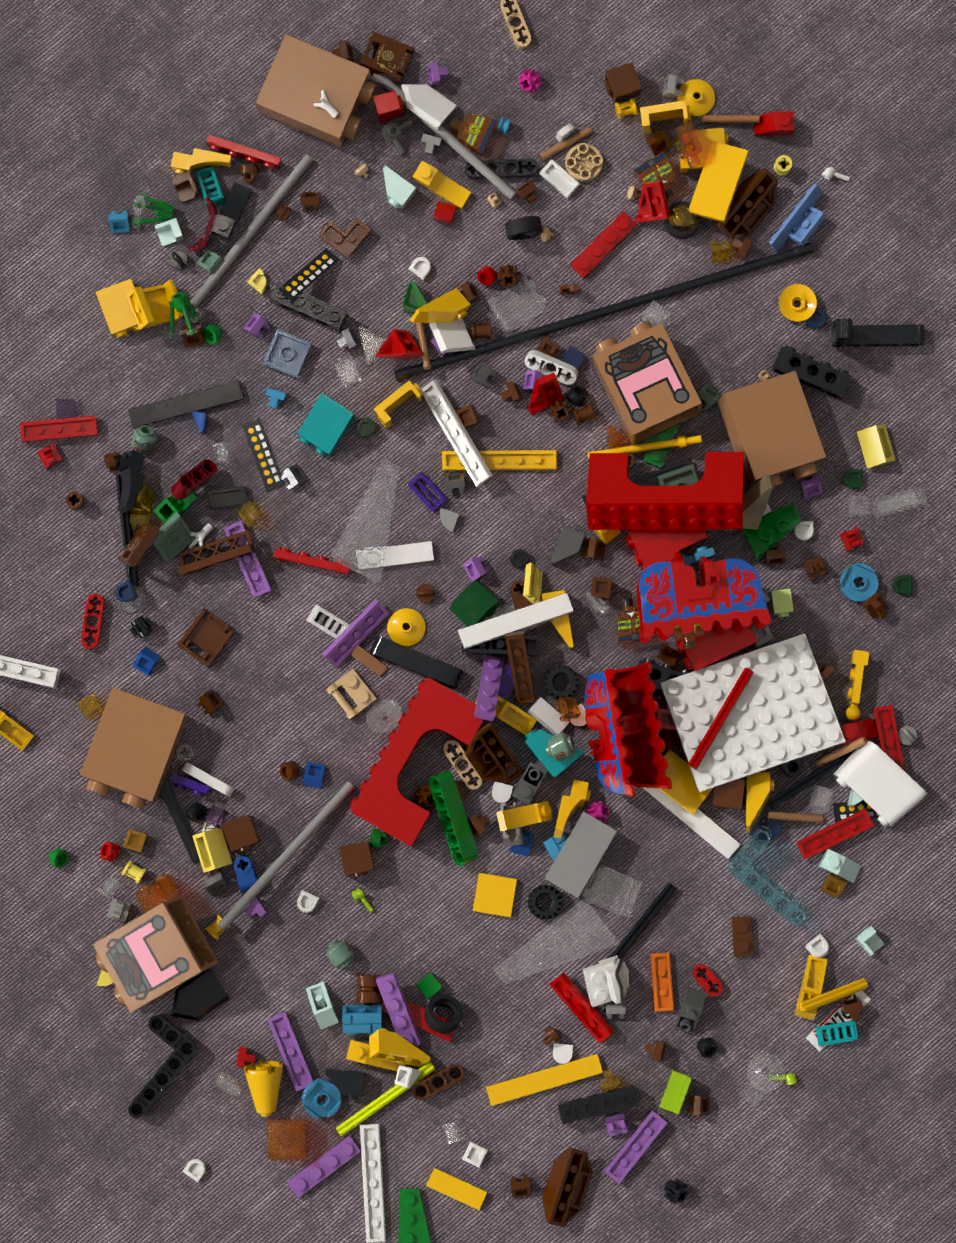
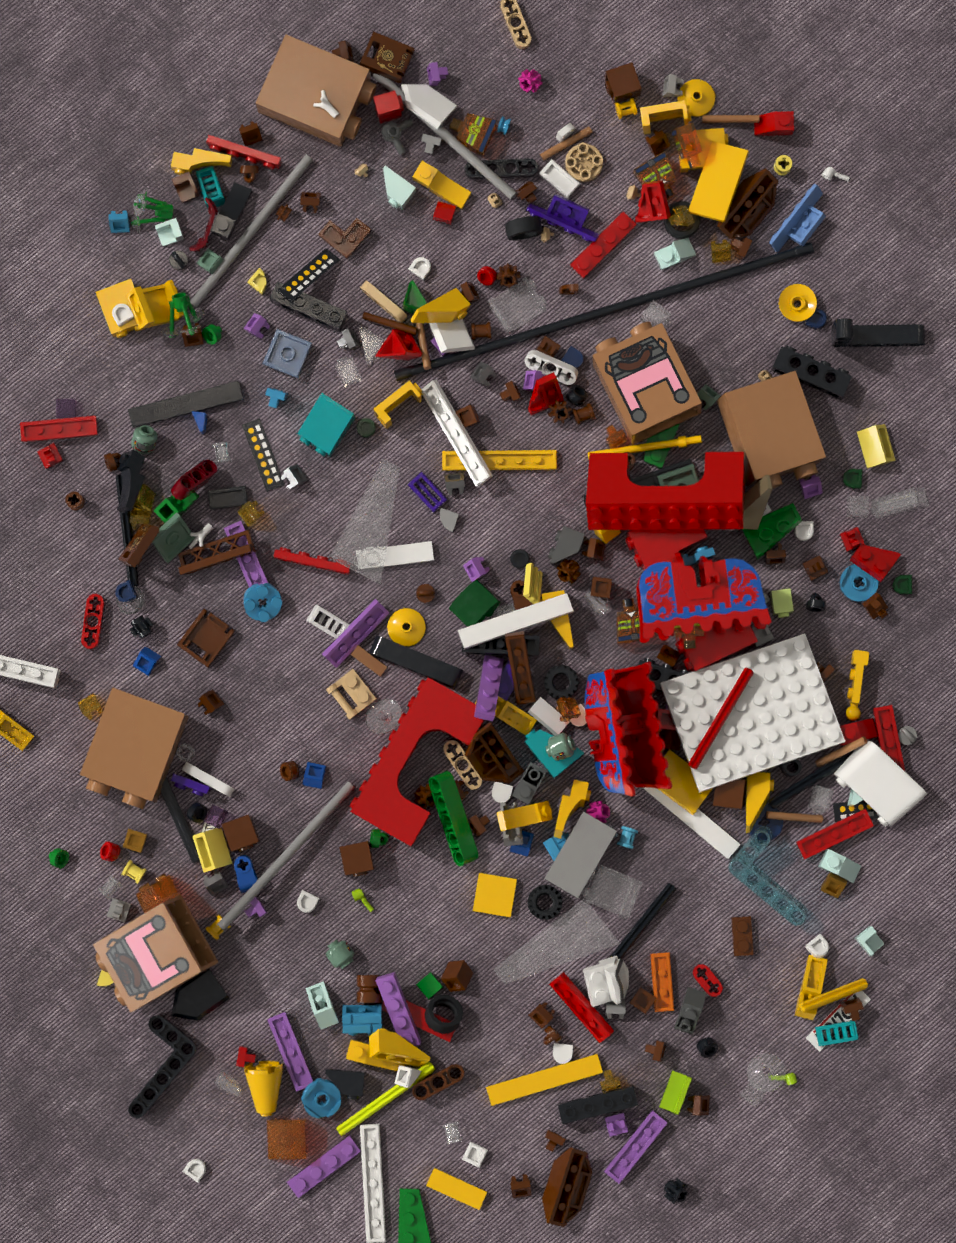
(122, 314): none -> white tile
(250, 134): none -> reddish brown tile
(262, 591): none -> dark azure plate
(385, 303): none -> tan beam
(390, 323): none -> reddish brown bar
(457, 975): none -> reddish brown panel
(541, 1015): none -> reddish brown tile
(554, 1139): none -> reddish brown tile
(567, 215): none -> dark purple bracket
(568, 571): none -> reddish brown gear
(627, 837): none -> medium azure bush
(642, 1000): none -> reddish brown tile
(675, 253): none -> light aqua slope
(815, 605): none -> black tile
(875, 560): none -> red wing

